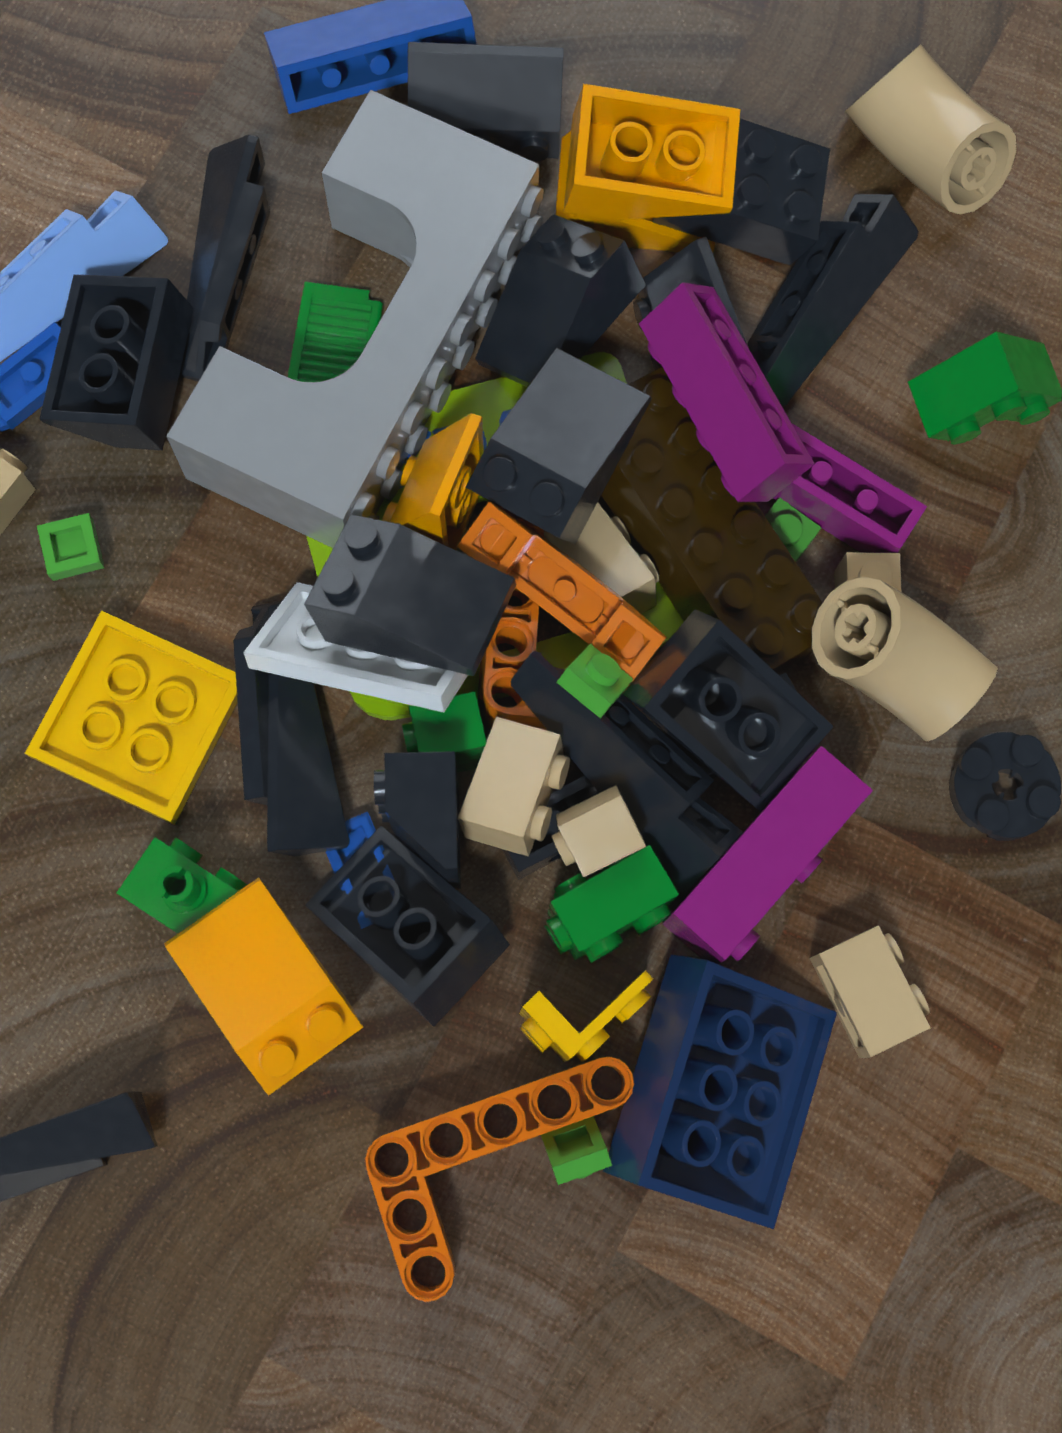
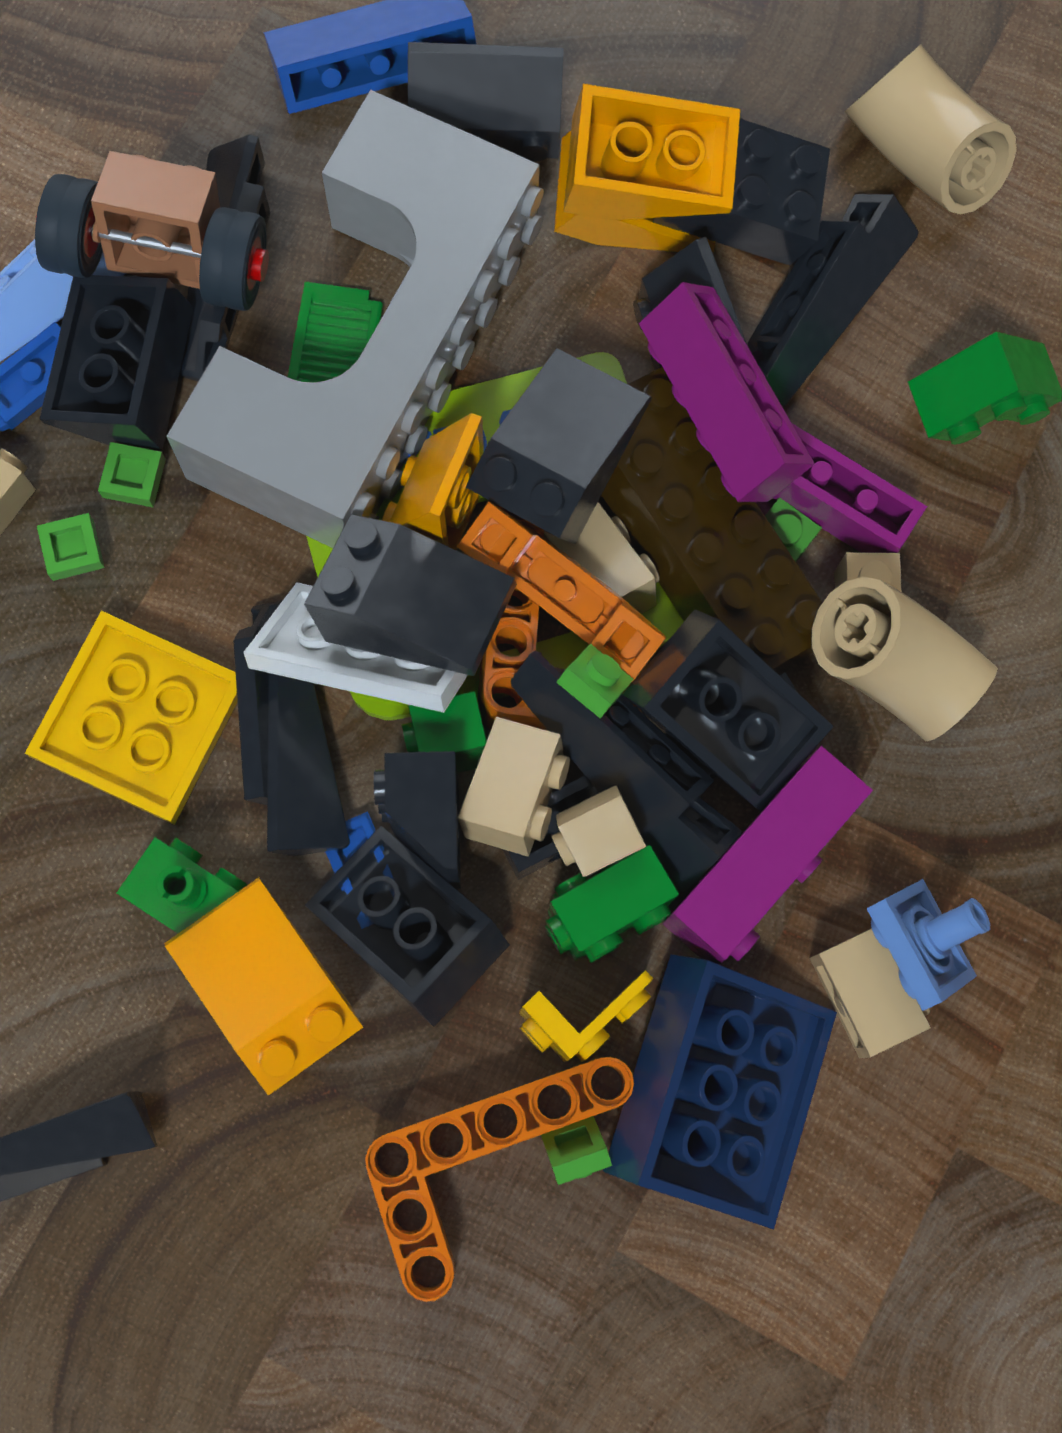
(131, 474): none -> bright green plate
(153, 224): none -> brick
(558, 296): black slope -> none
(927, 941): none -> medium blue plate
(1031, 768): black plate -> none

